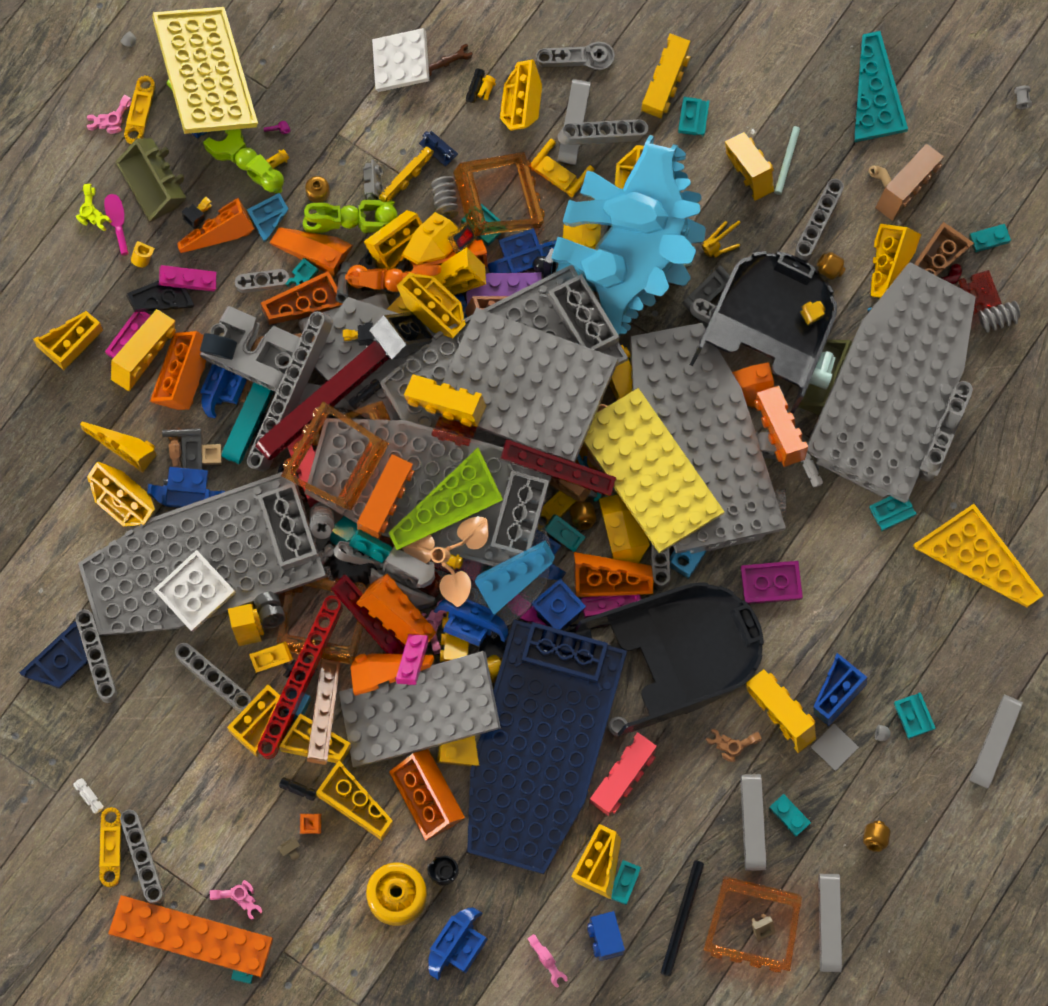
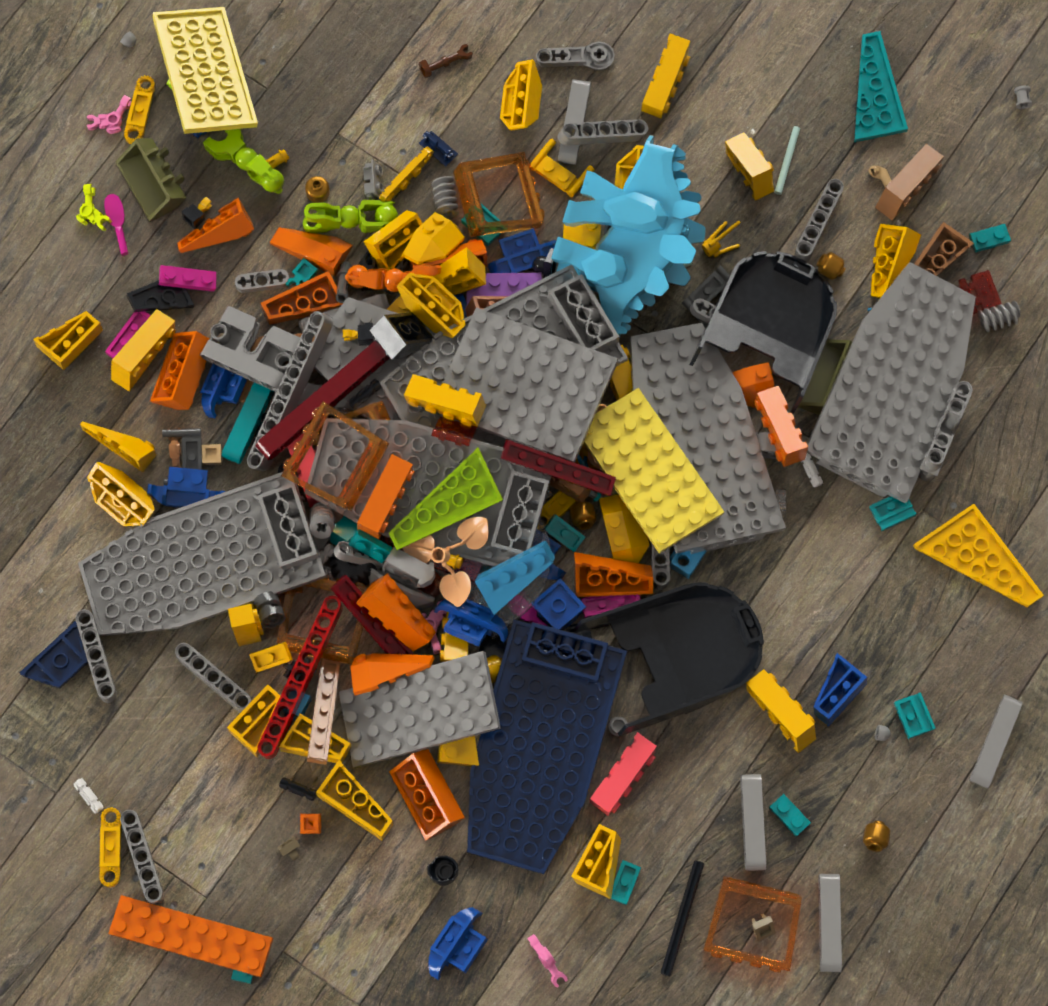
(142, 254): yellow plate -> none
(194, 591): white plate -> none
(218, 346): black wheel -> none
(240, 895): bright pink piece -> none
(268, 215): dark azure wing -> none
(282, 126): magenta hand -> none
(400, 60): white plate -> none
(401, 909): yellow wheel -> none
(412, 659): dark pink plate -> none
(461, 237): slope -> none
(475, 85): black axle -> none
(487, 85): yellow pin -> none
(606, 936): blue brick -> none
(693, 116): teal plate -> none
(732, 747): medium nougat piece -> none
(771, 582): magenta plate -> none
(812, 312): yellow plate -> none
(822, 372): light aqua piece -> none
(834, 747): light grey sticker -> none
(954, 274): dark red arm -> none

